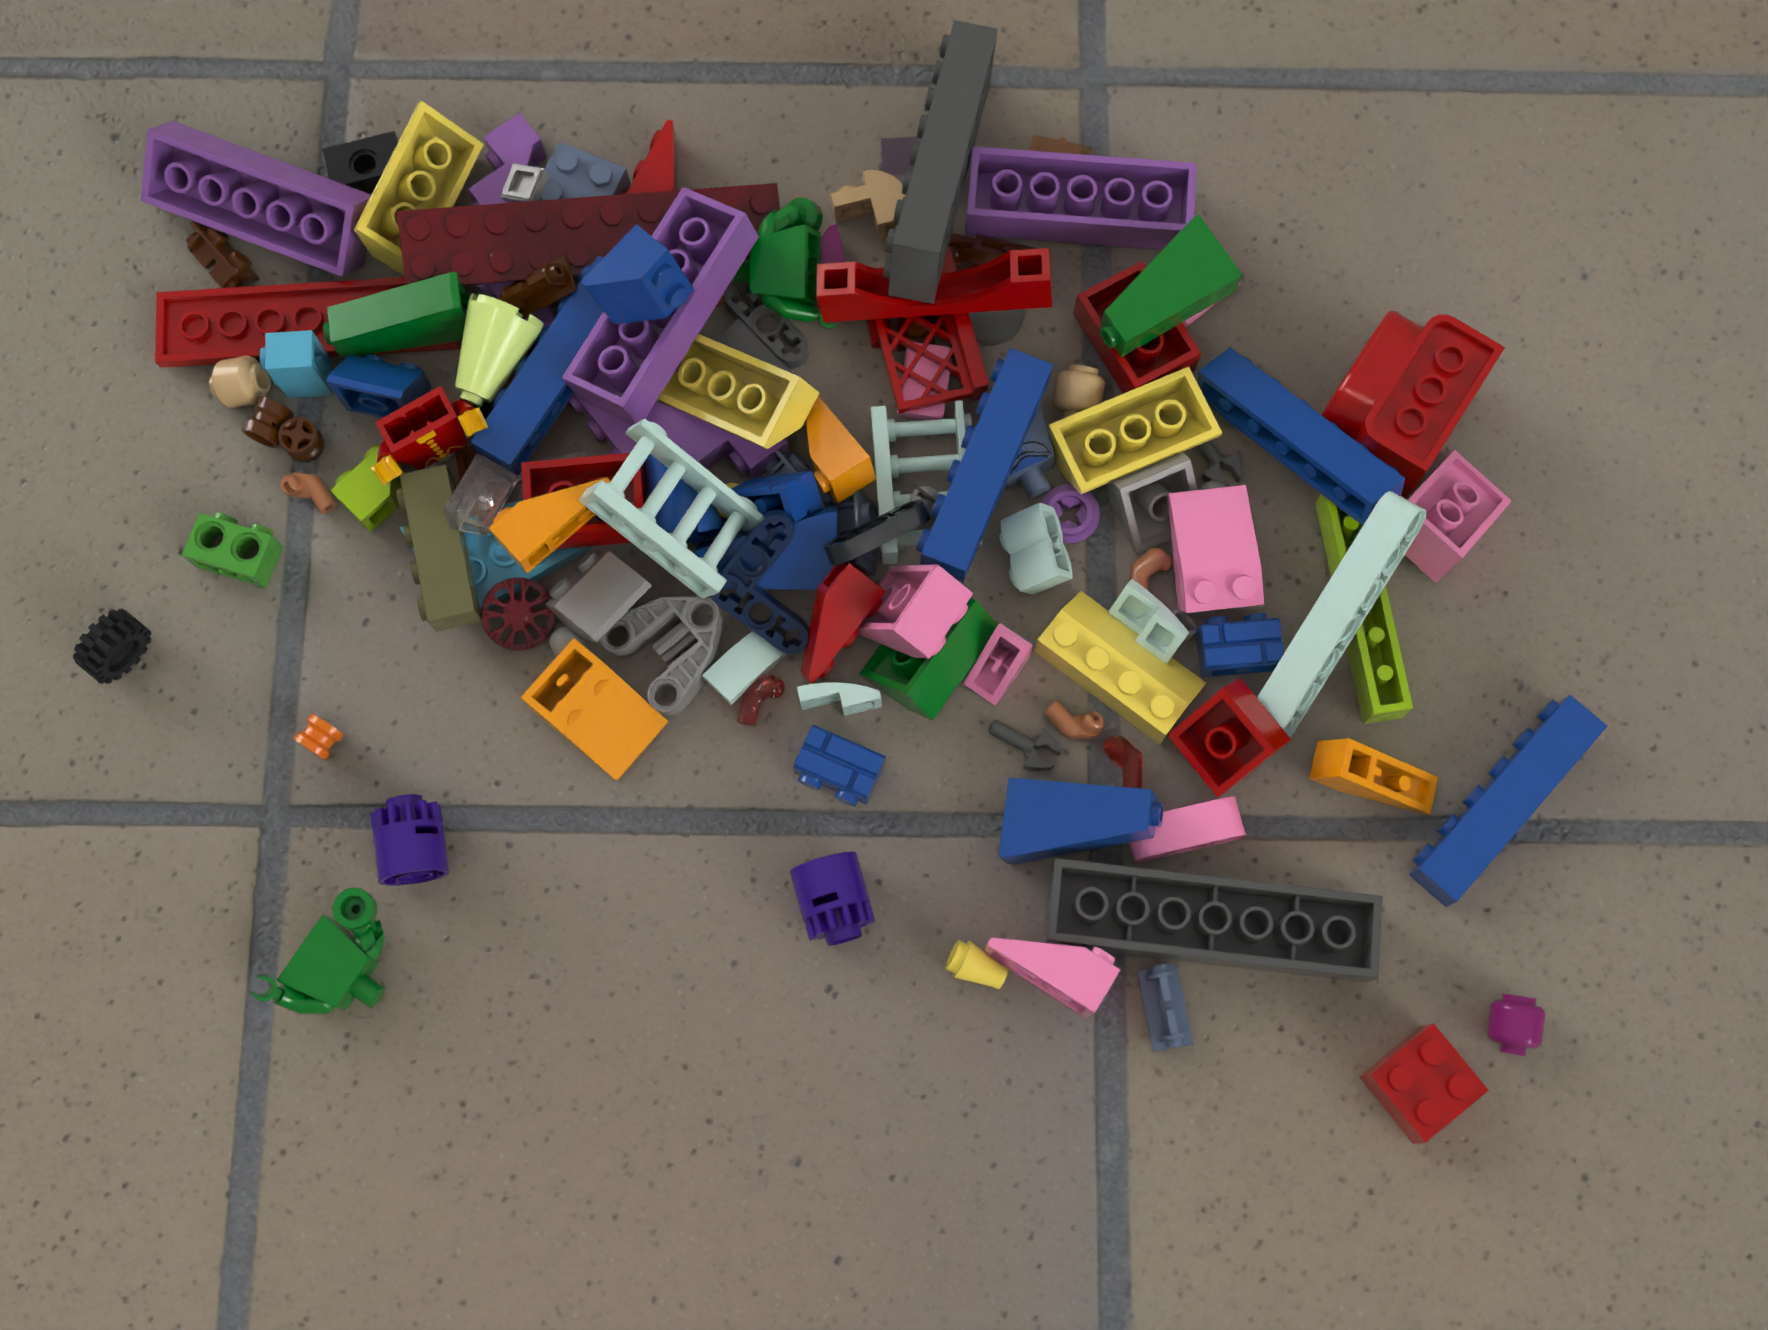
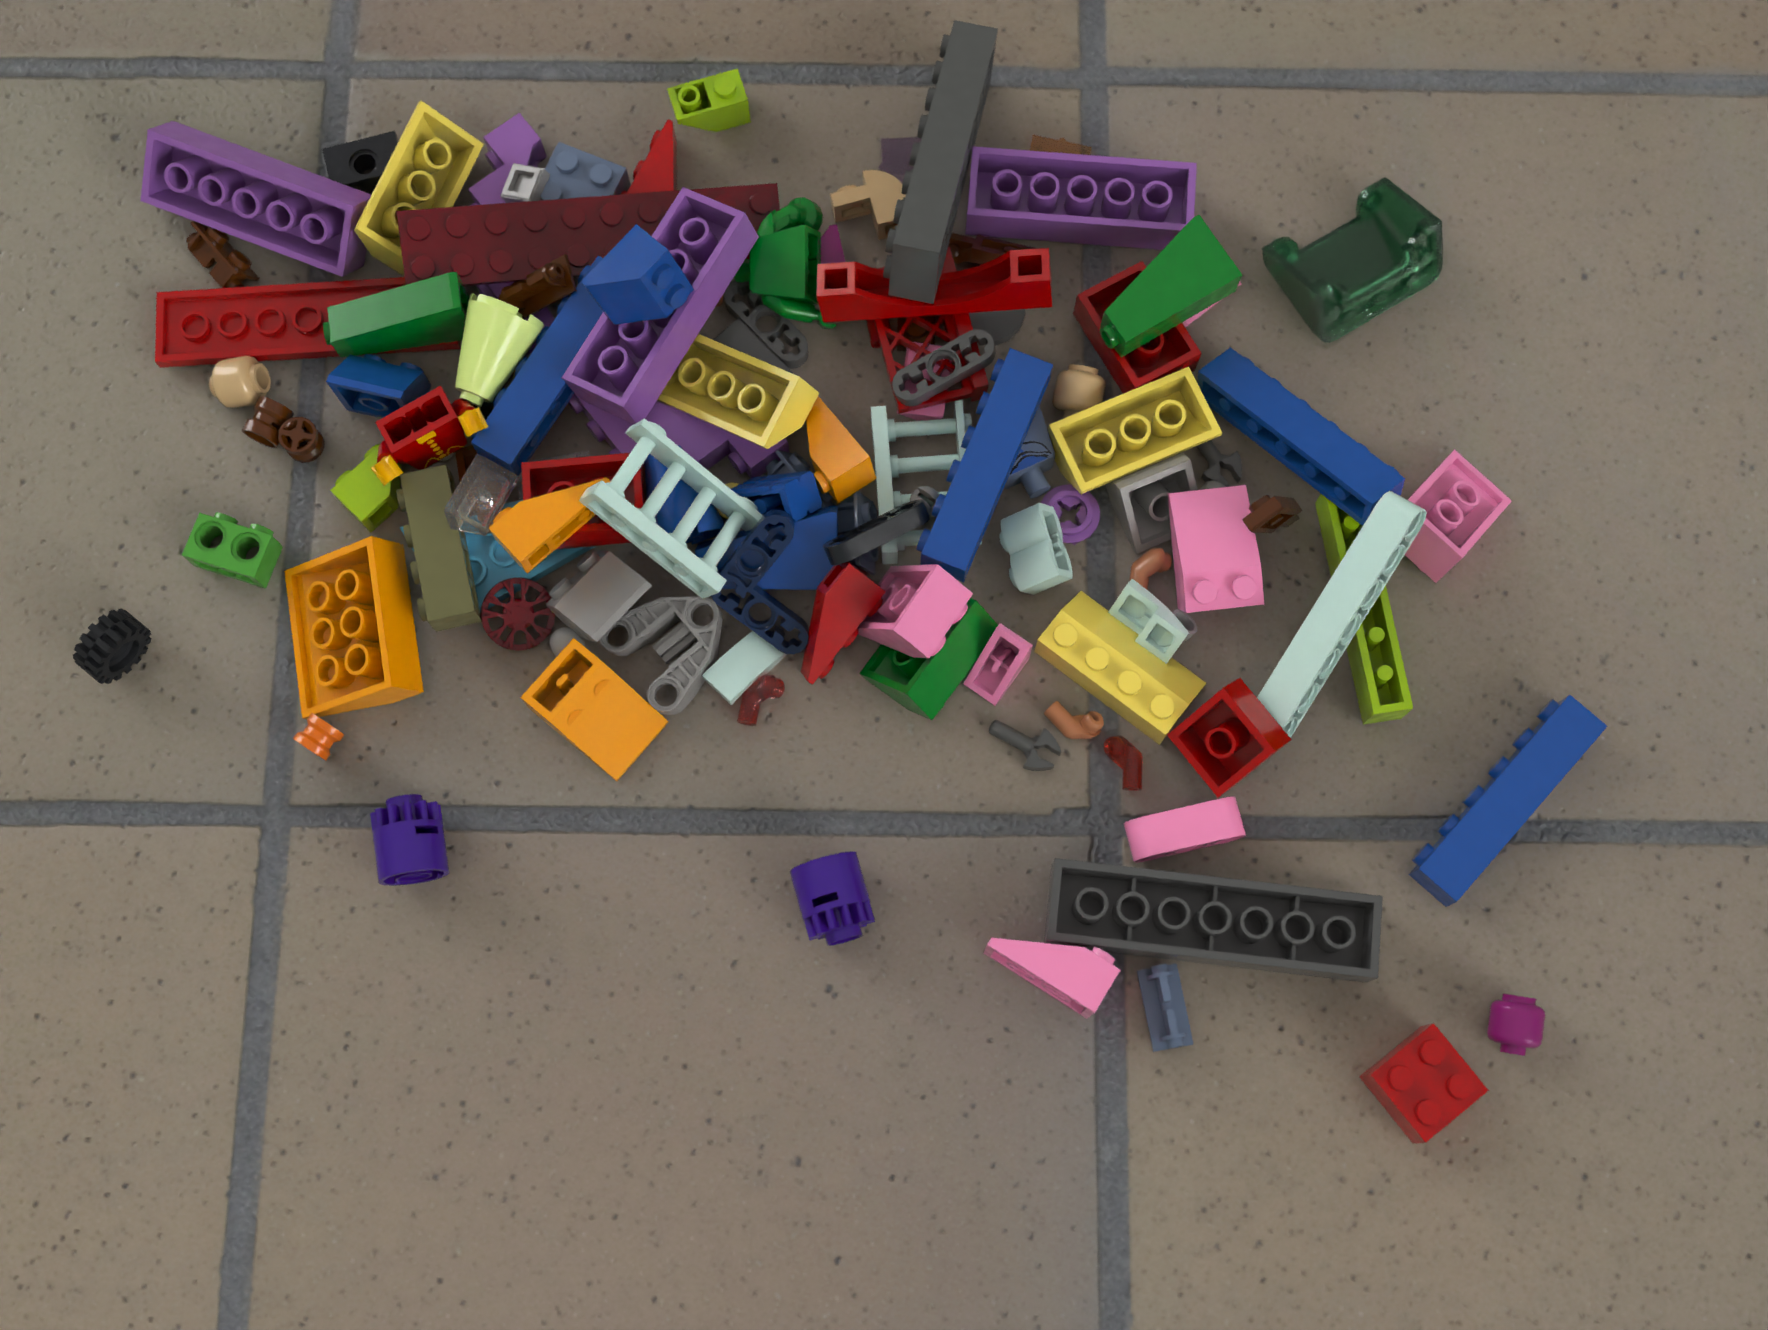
(297, 363): medium azure brick -> none
(309, 487): nougat arm -> none
(331, 963): green torso -> none
(353, 628): none -> light orange slope
(711, 102): none -> lime slope
(838, 765): blue brick -> none
(852, 697): light aqua slope -> none
(947, 351): none -> dark grey beam
(974, 965): light yellow cone -> none
(1070, 818): blue slope -> none
(1239, 645): blue brick -> none
(1271, 513): none -> reddish brown hinge
(1361, 266): none -> clear green windscreen
(1372, 775): light orange slope -> none
(1411, 389): red brick -> none

